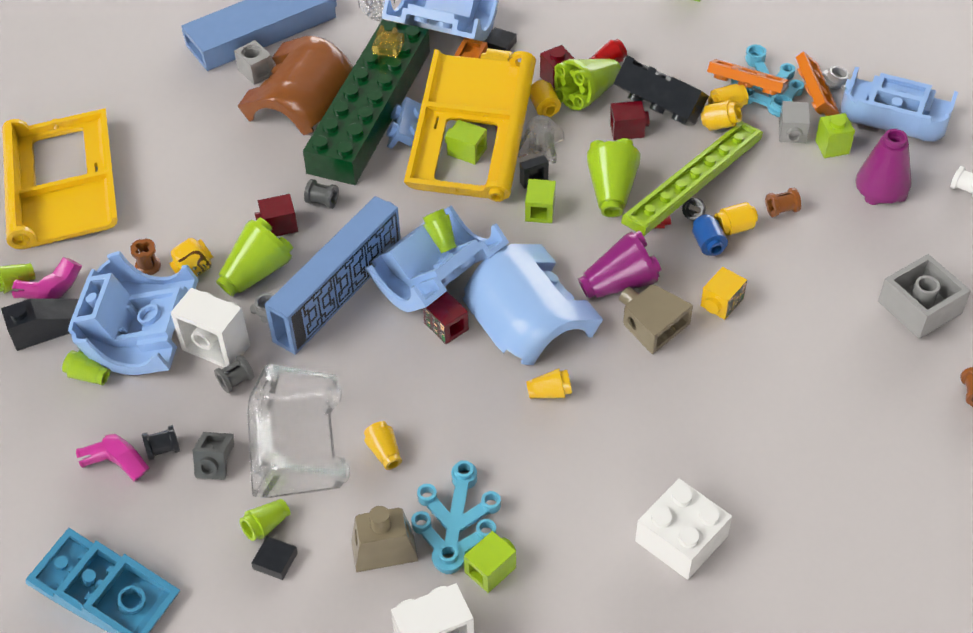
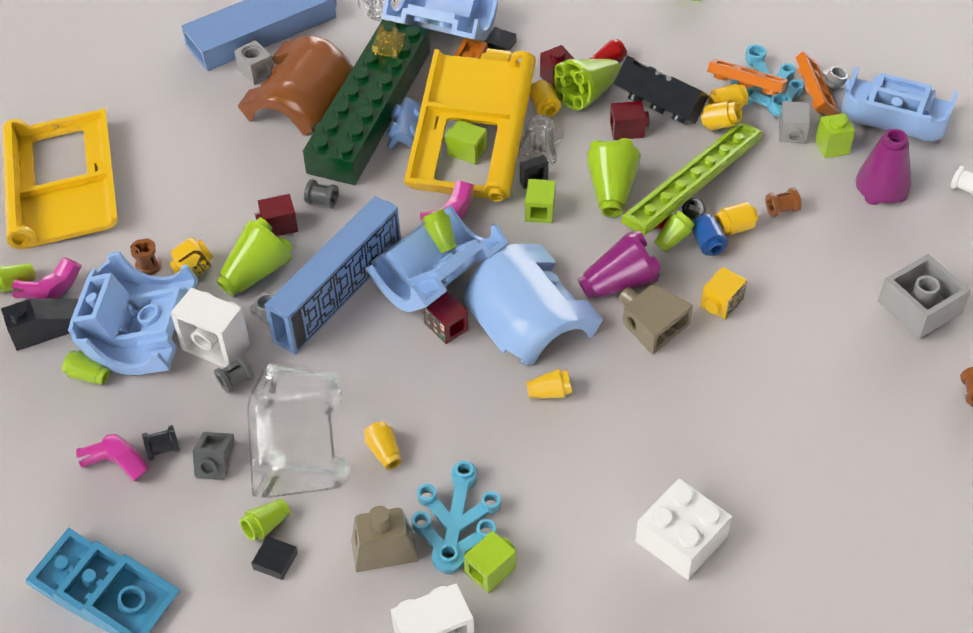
(459, 200): none -> dark pink arm
(675, 229): none -> lime cone

